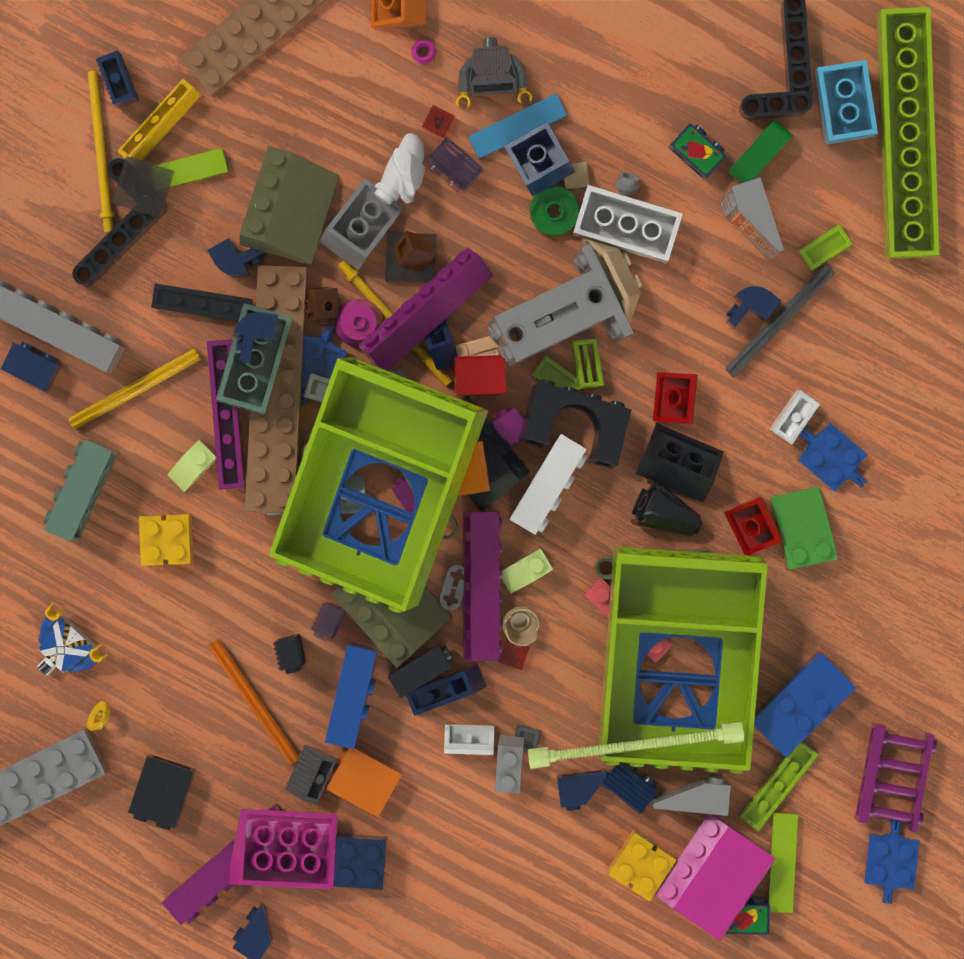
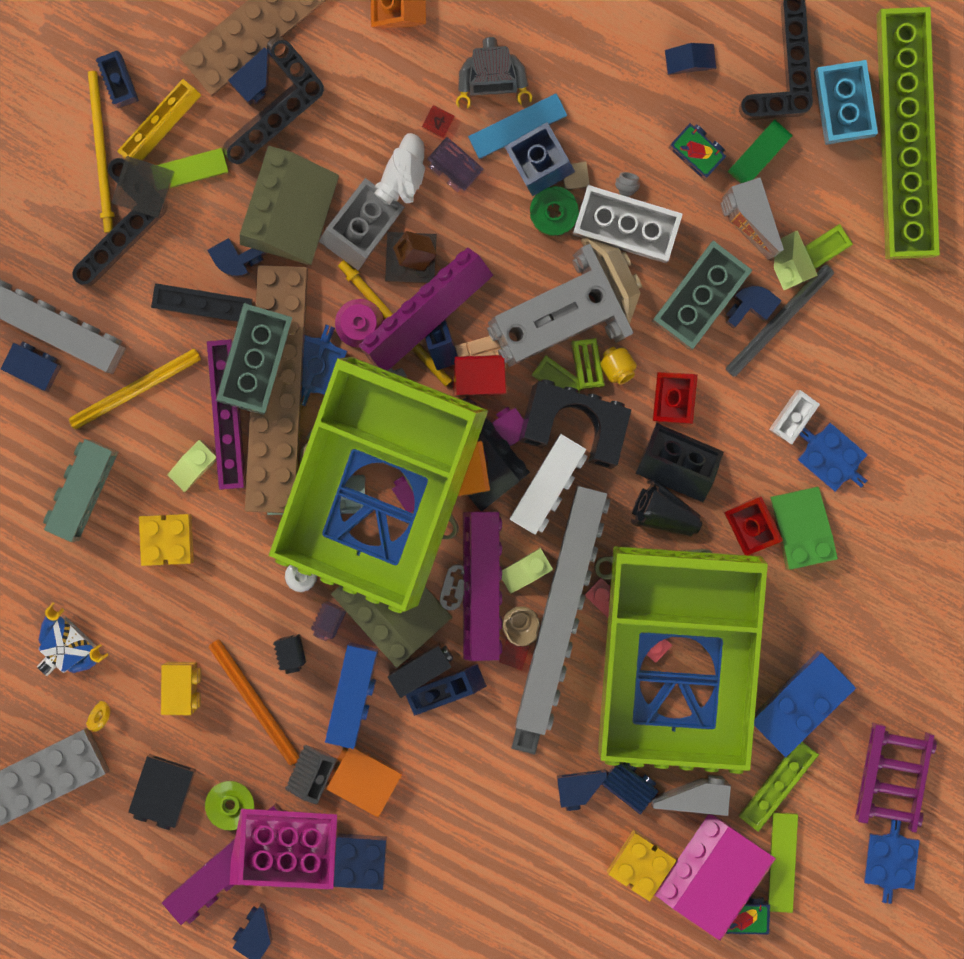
(179, 688): none -> yellow piece
(216, 806): none -> lime dish
(251, 327): dark blue brick -> none
(253, 78): none -> dark blue slope
(278, 106): none -> black beam
(299, 581): none -> white head
(316, 387): light grey tile -> none
(322, 304): reddish brown brick -> none
(423, 44): dark pink plate -> none
(469, 739): white hinge -> none
(509, 764): light grey brick -> none
(561, 609): none -> light grey brick
(618, 365): none -> yellow head
(690, 58): none -> dark blue slope
(702, 295): none -> sand green brick
(728, 733): yellowish green hose -> none
(793, 263): none -> yellowish green slope

